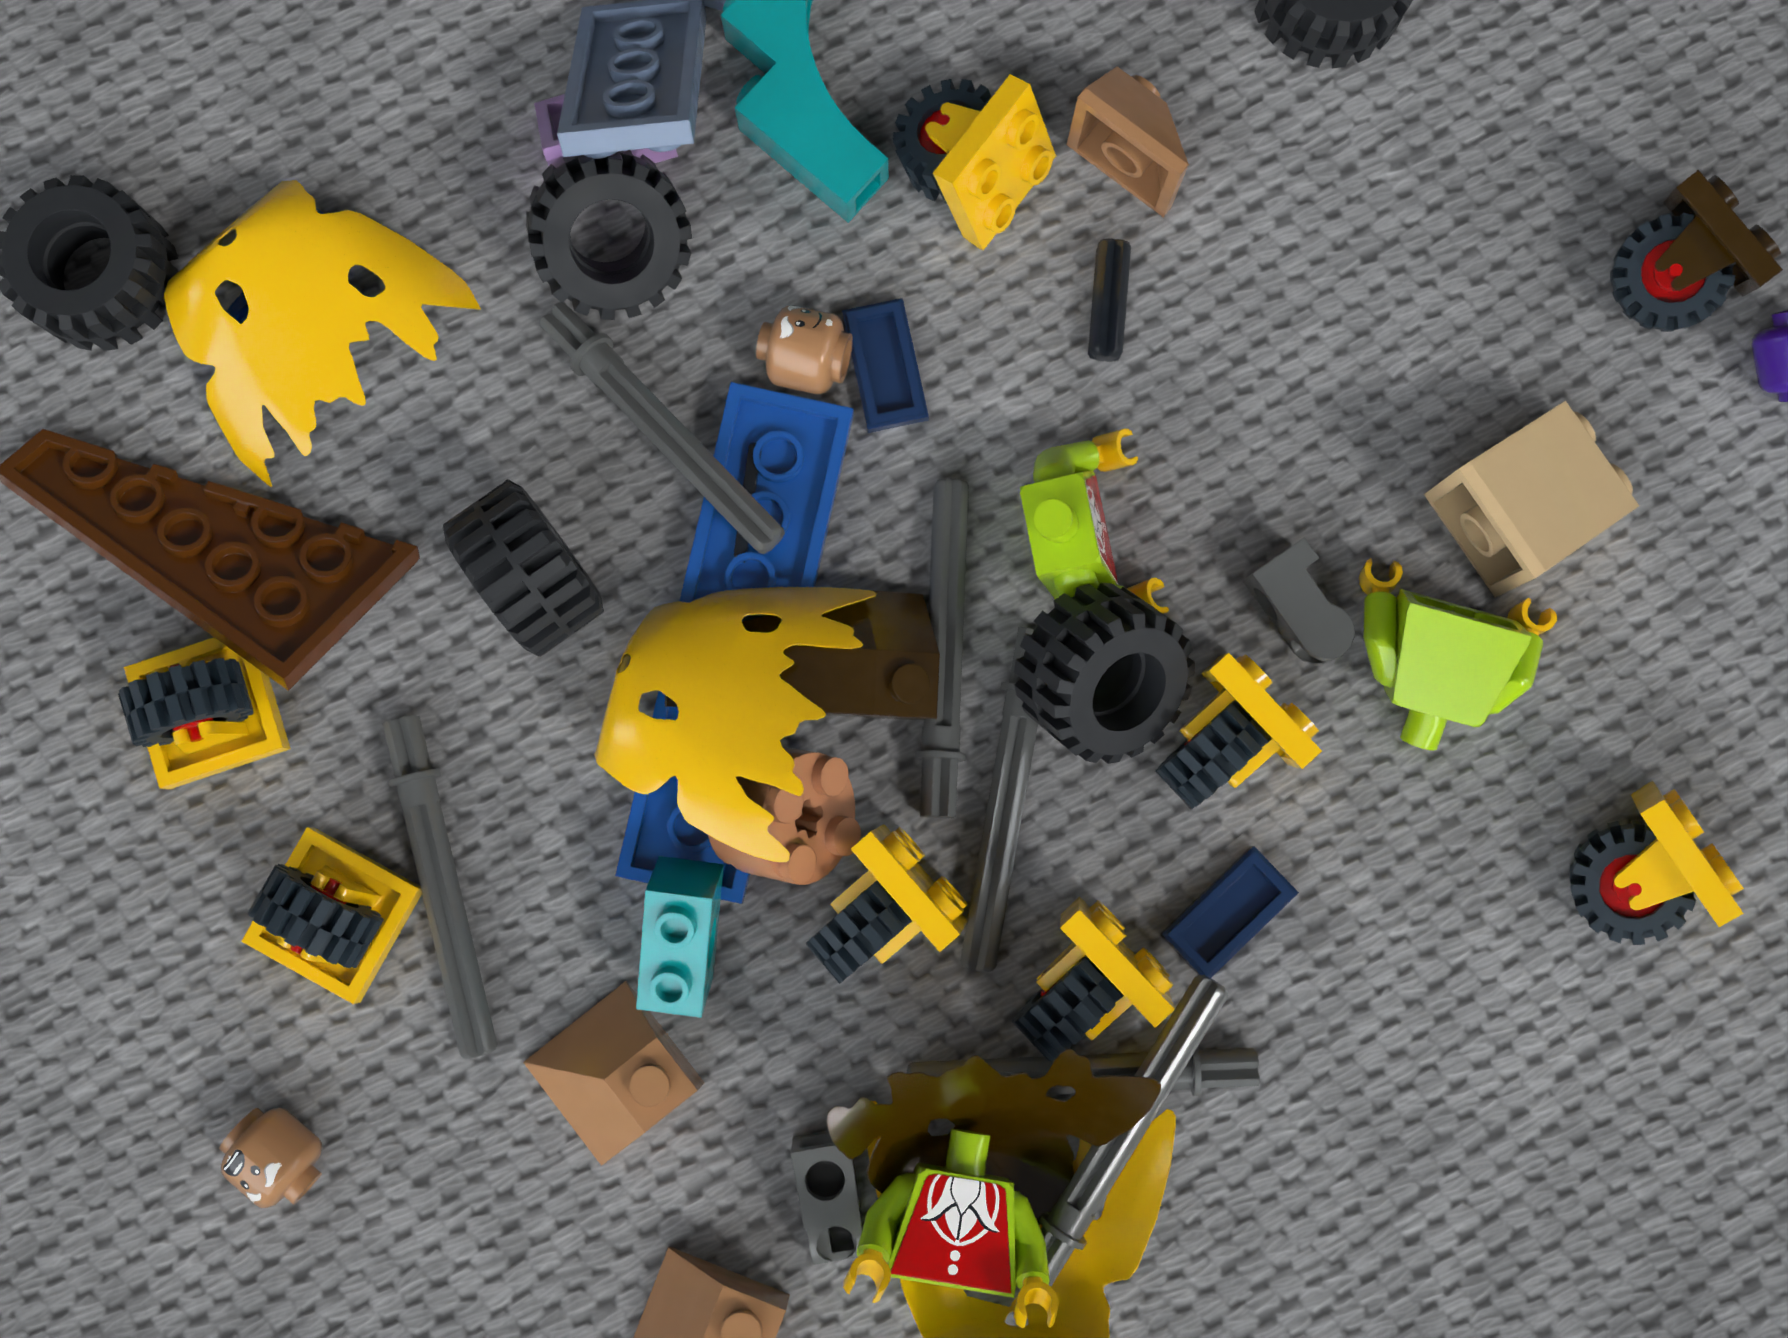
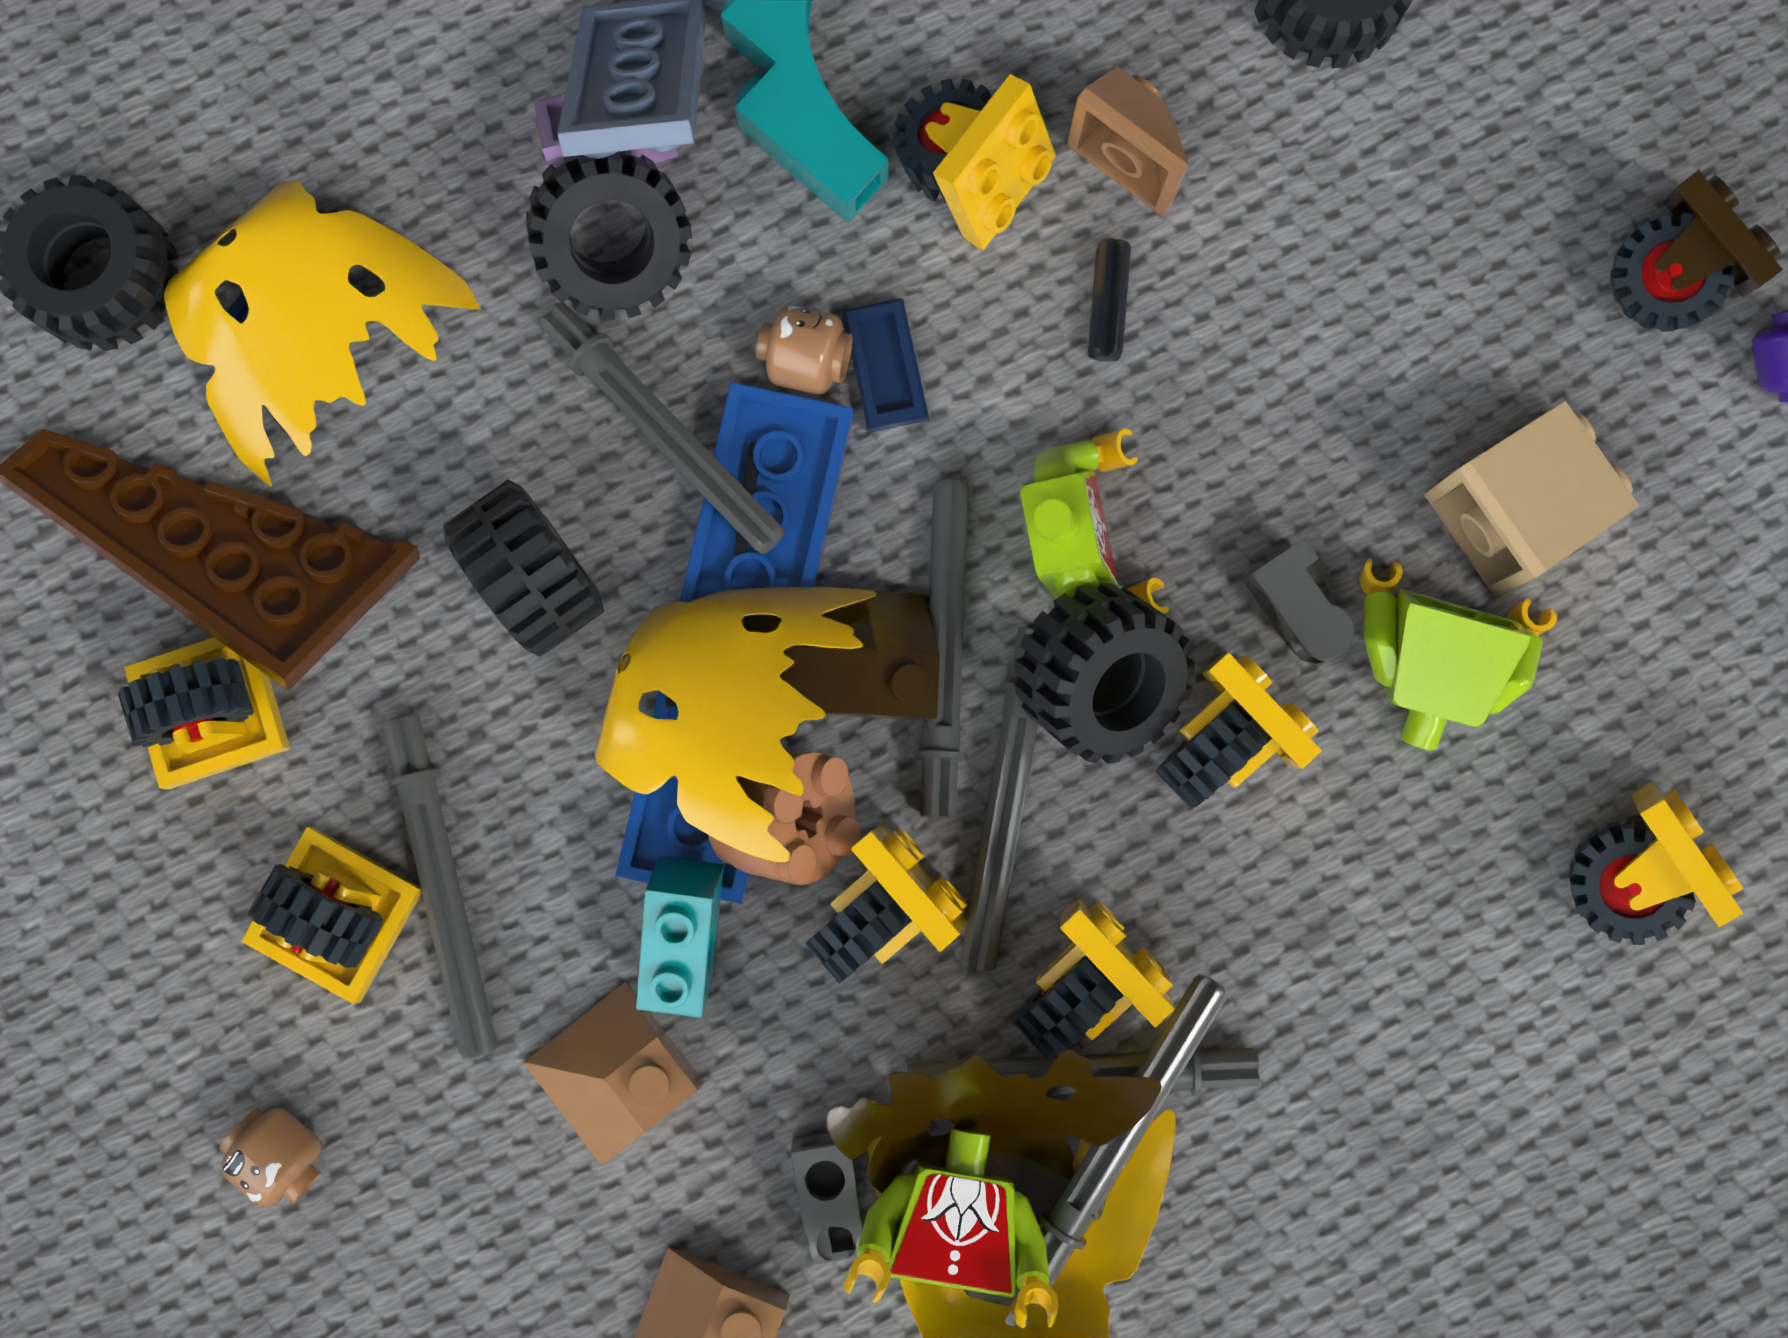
(1229, 913): dark blue tile -> none

